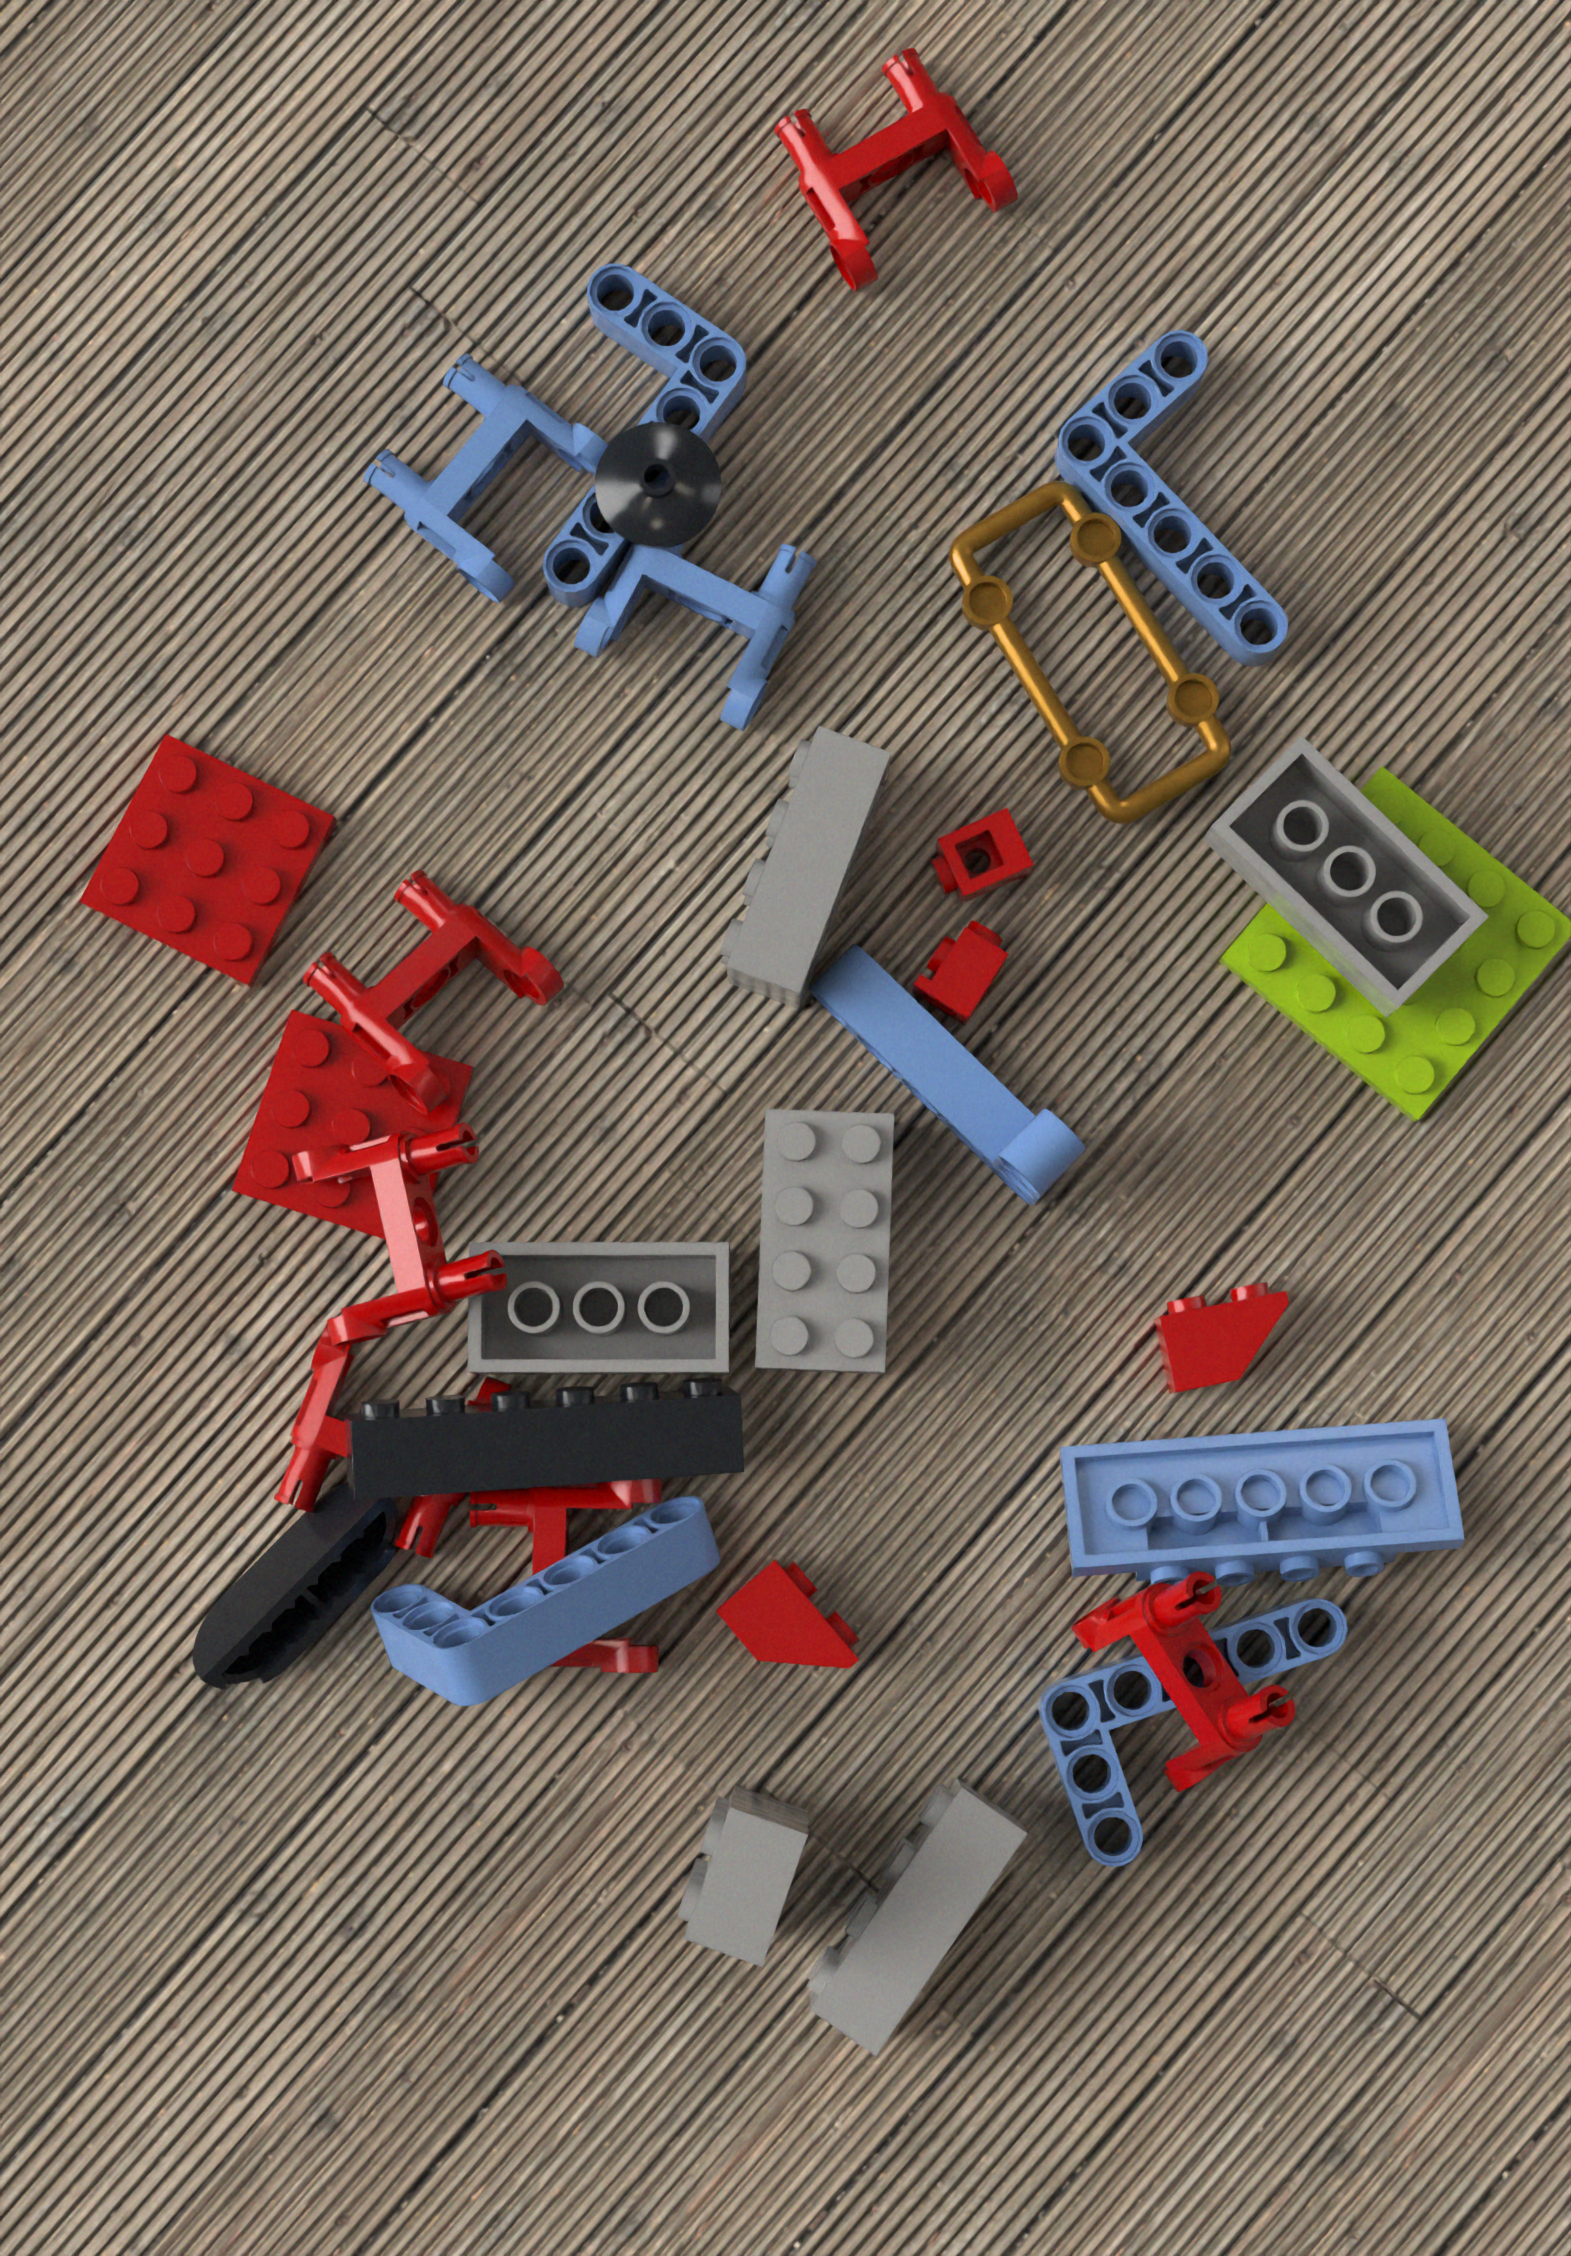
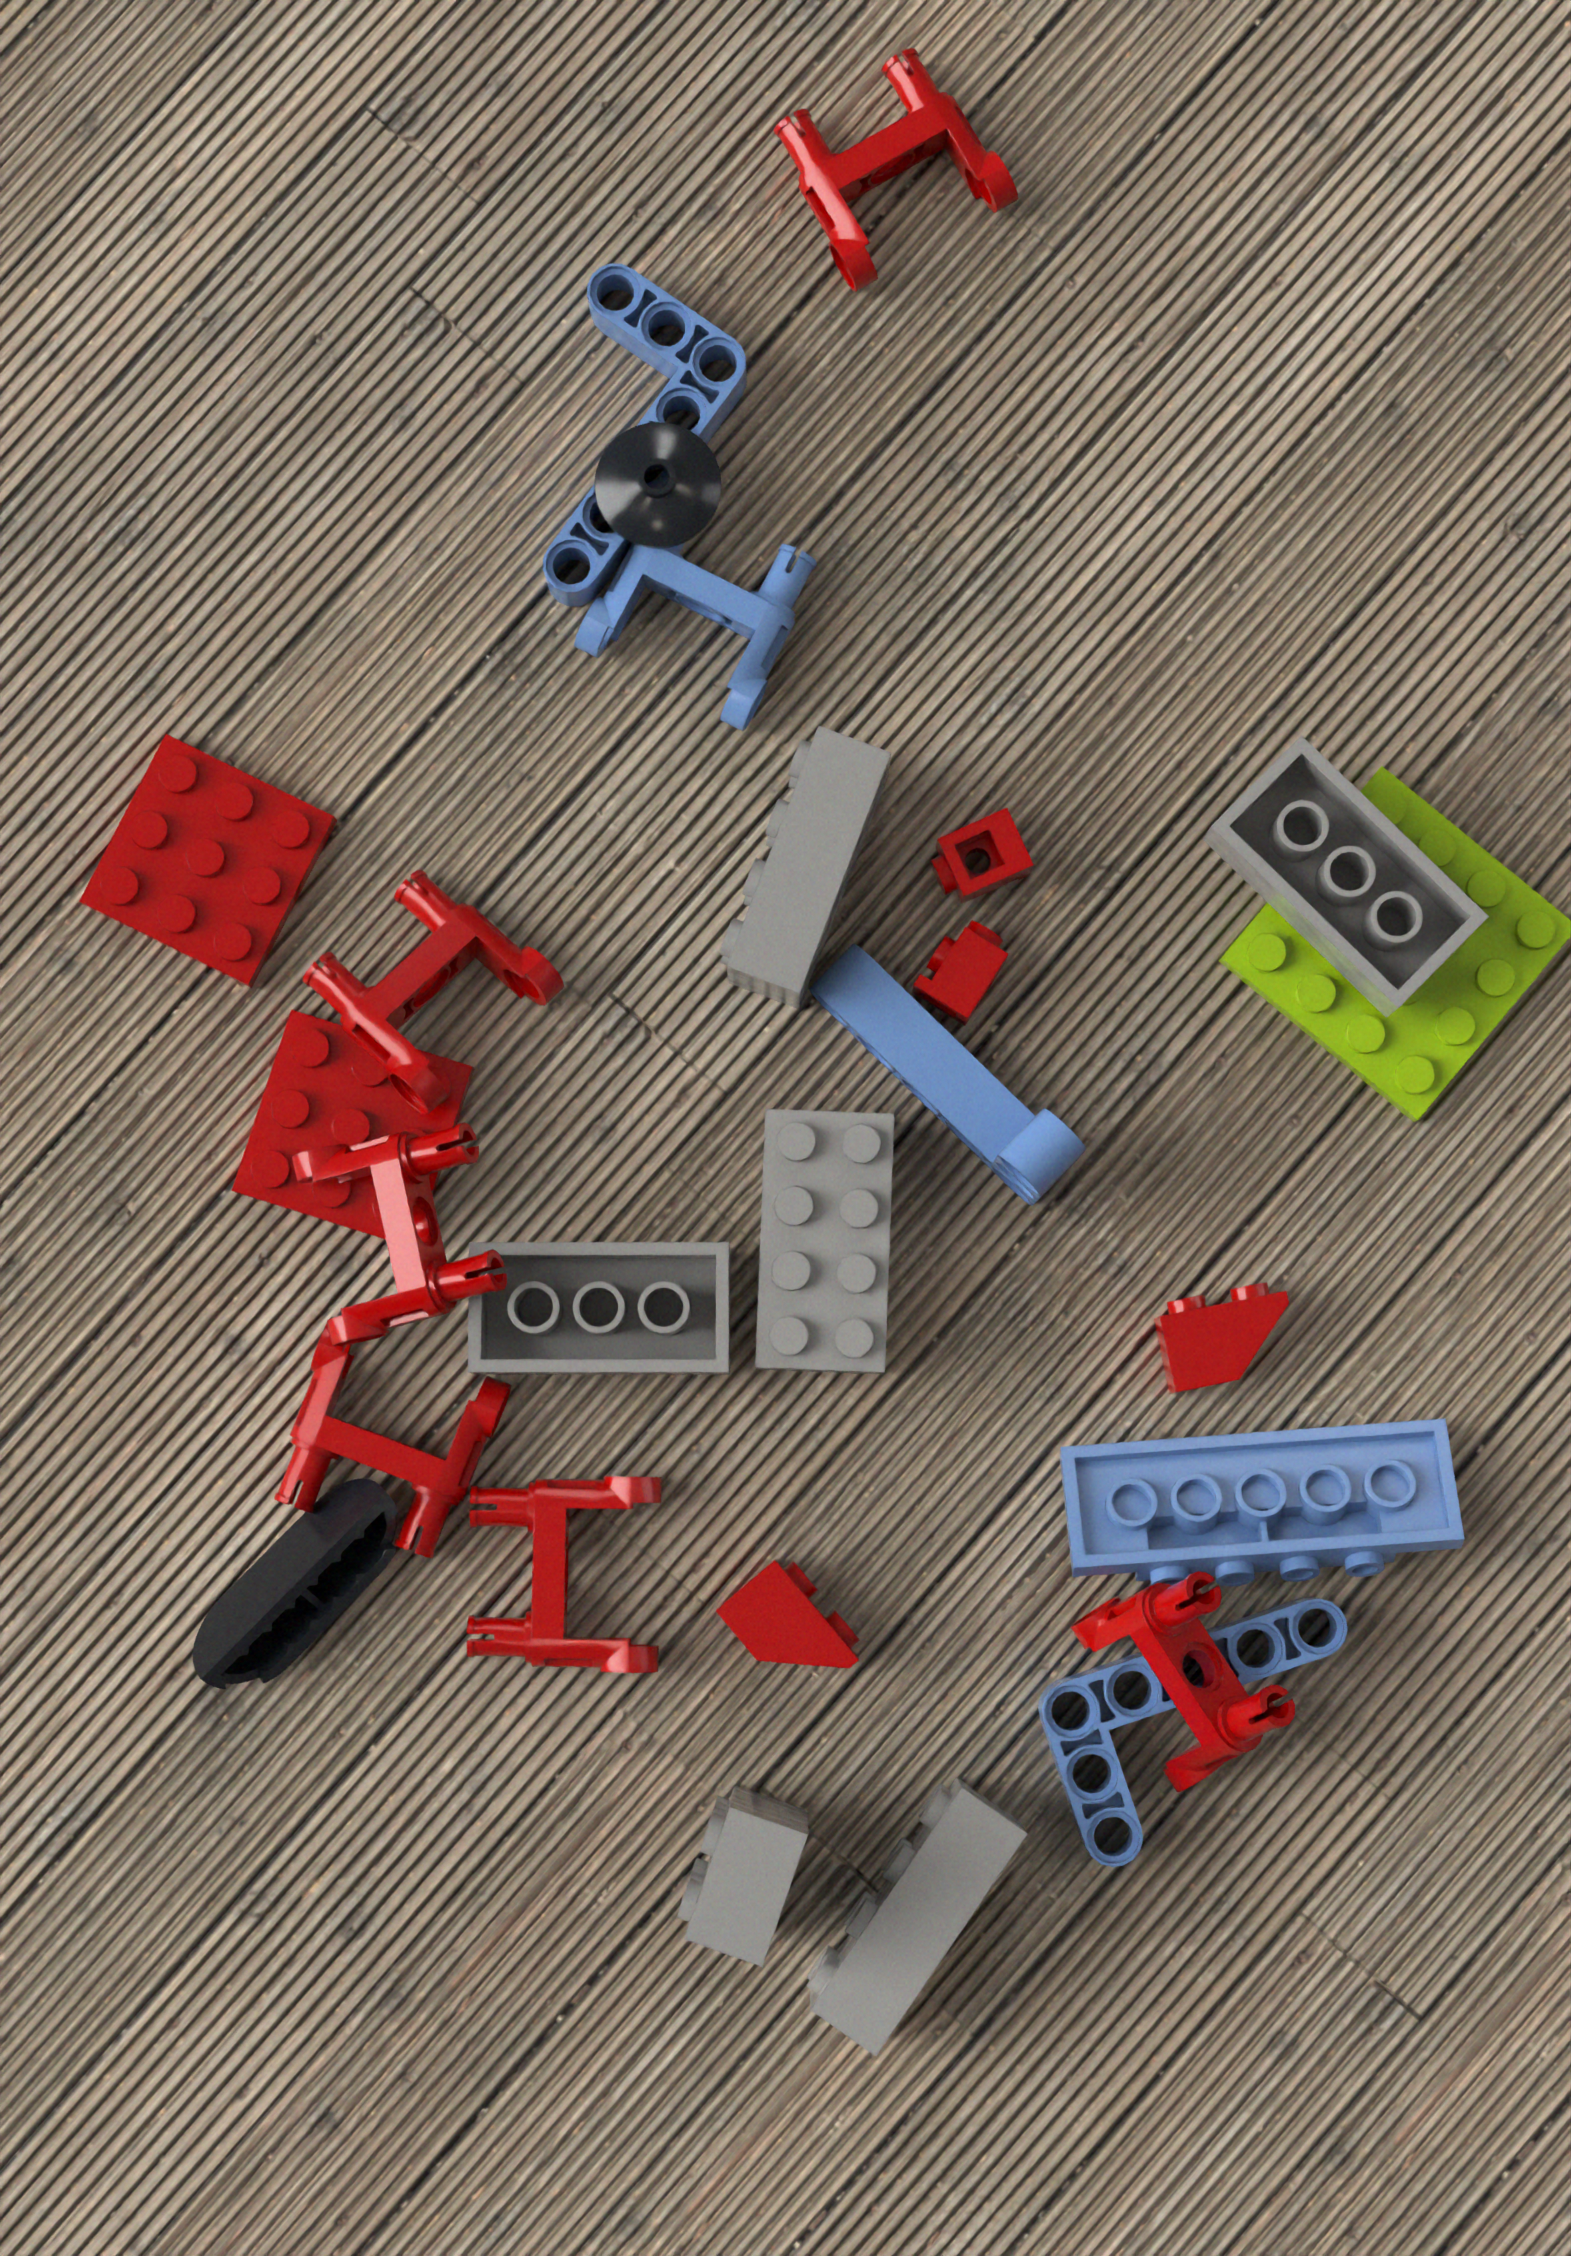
(438, 505): medium blue connector -> none
(543, 1441): black brick -> none
(550, 1614): medium blue beam -> none
(1084, 759): pearl gold bar -> none
(1161, 506): medium blue beam -> none

